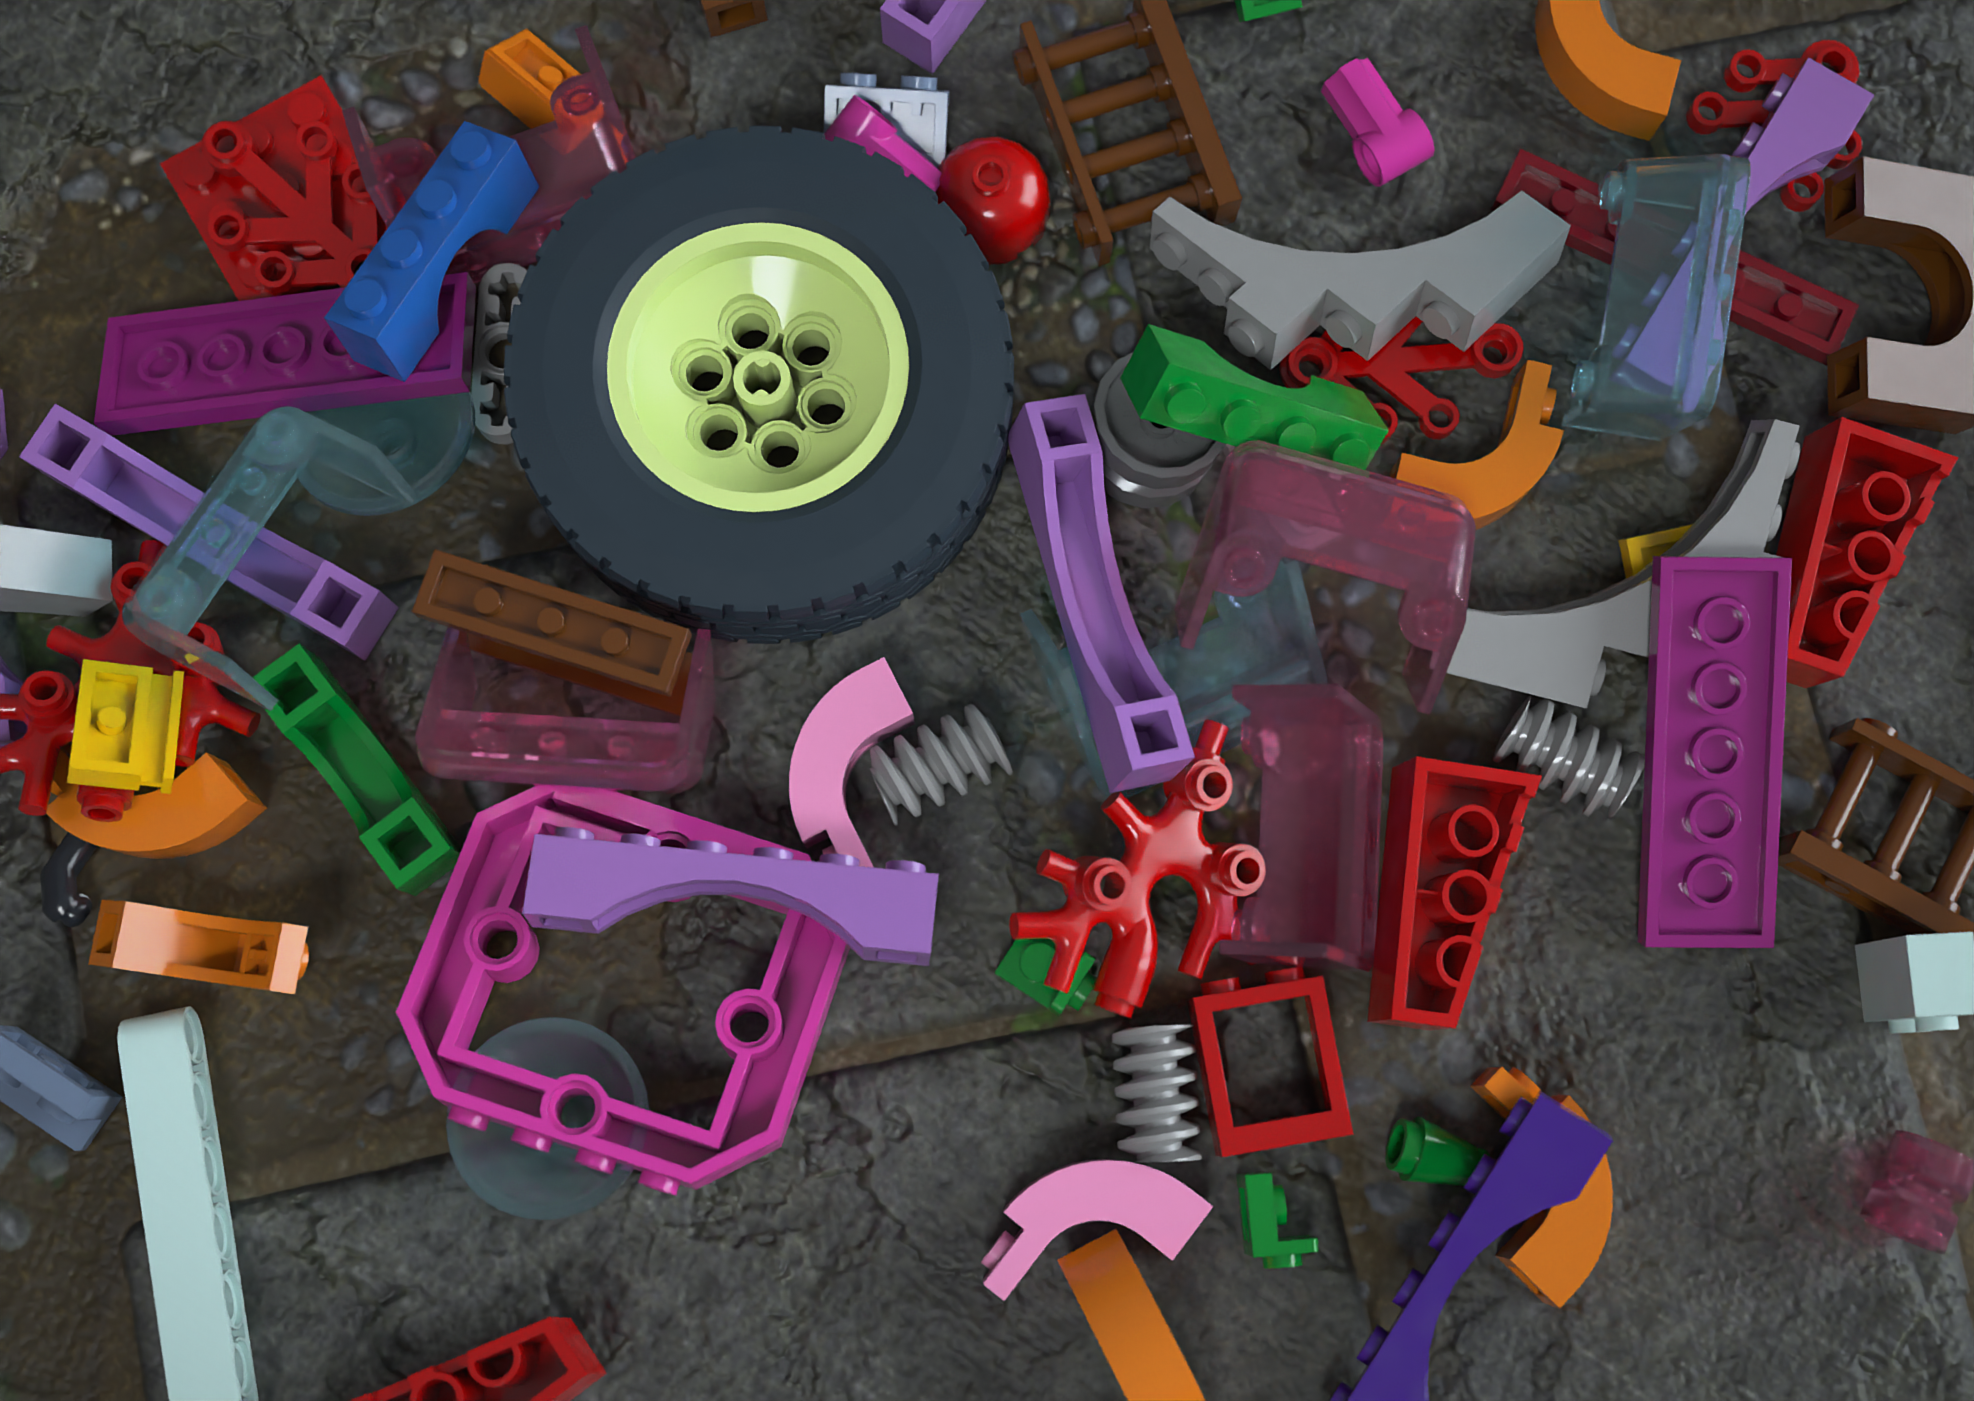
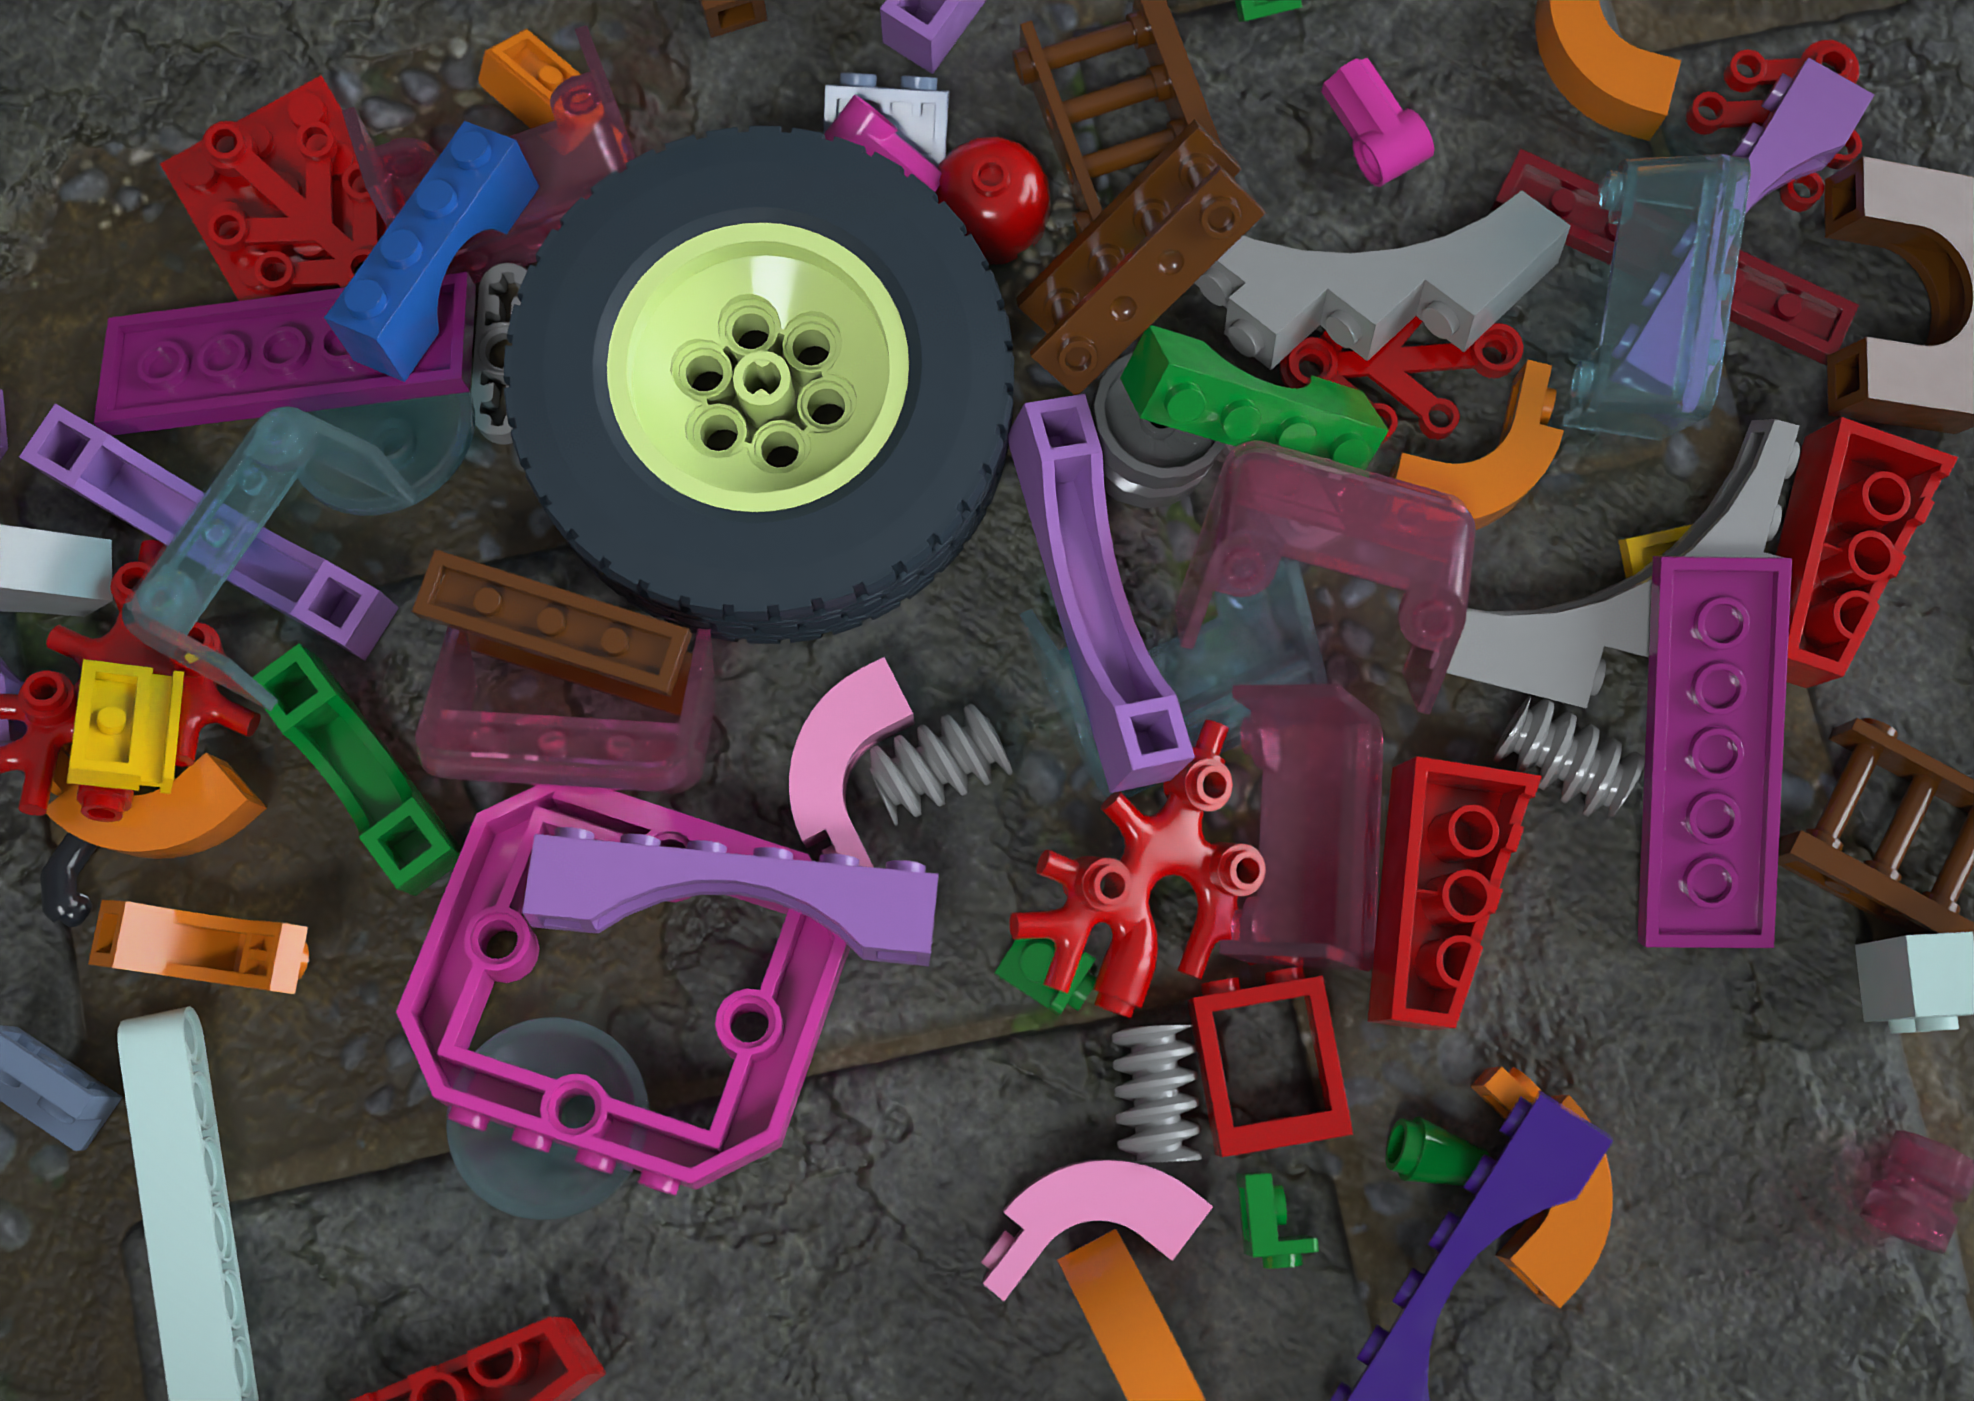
(1138, 257): none -> reddish brown fence

